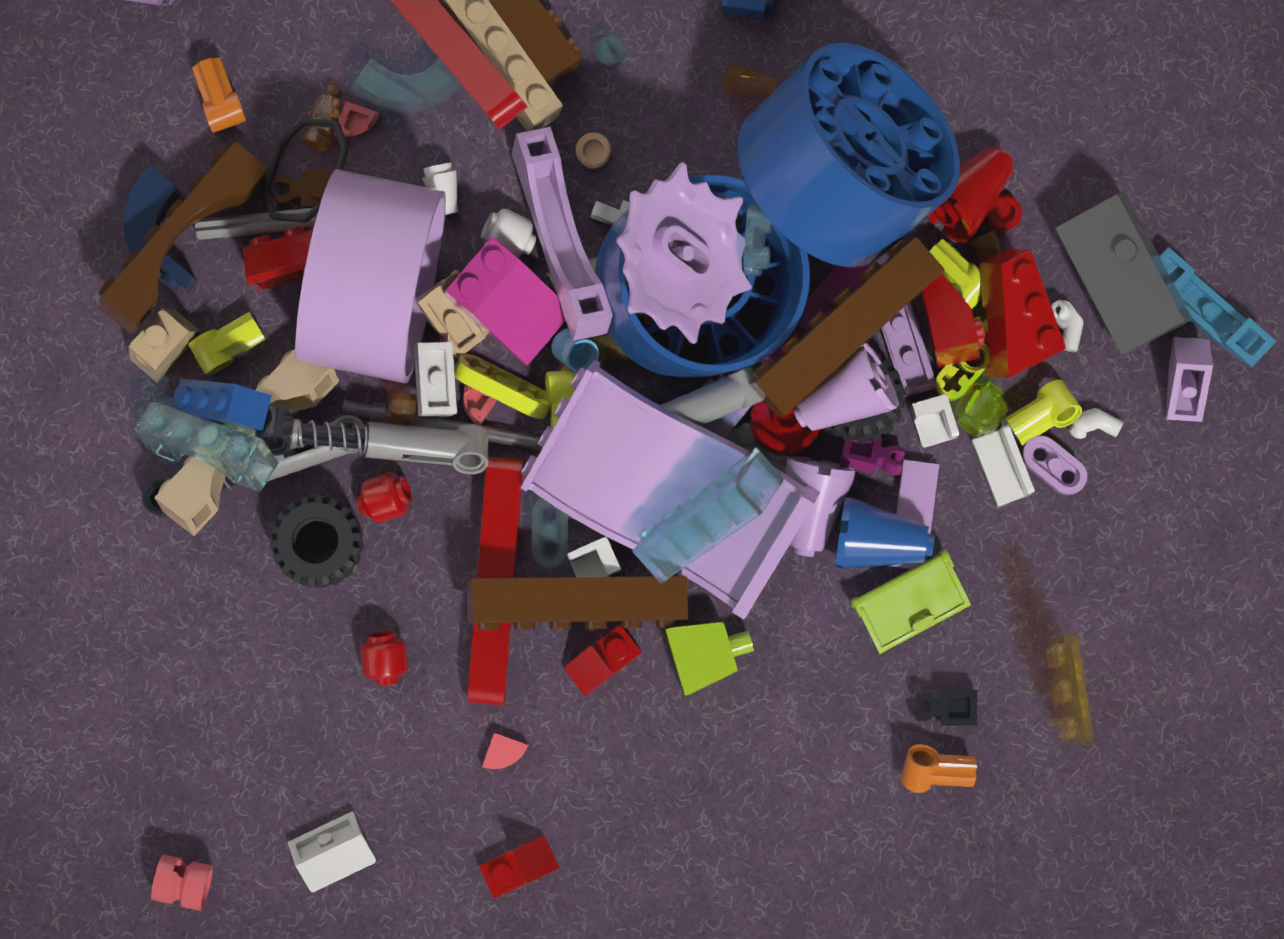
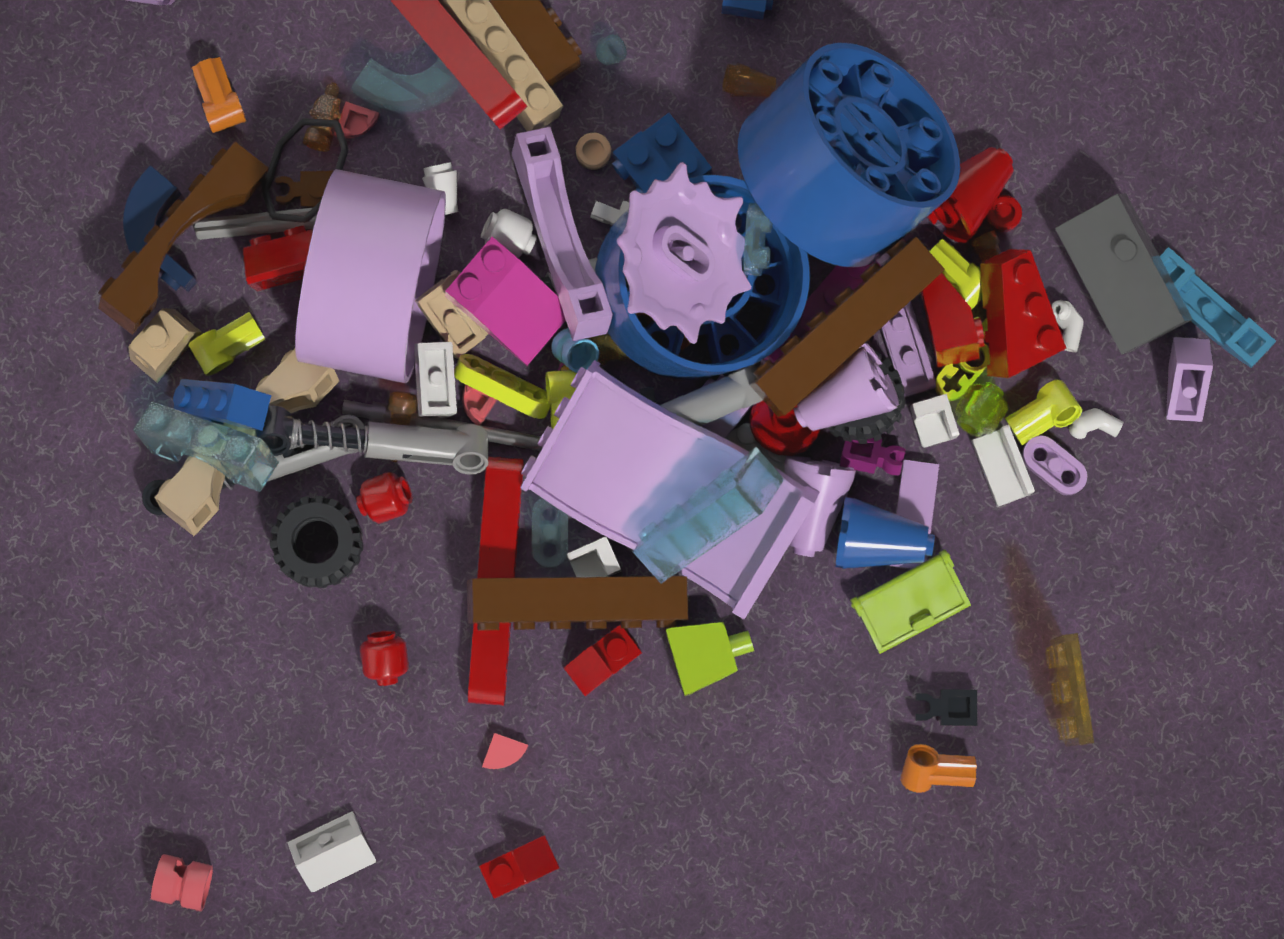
(657, 154): none -> blue plate

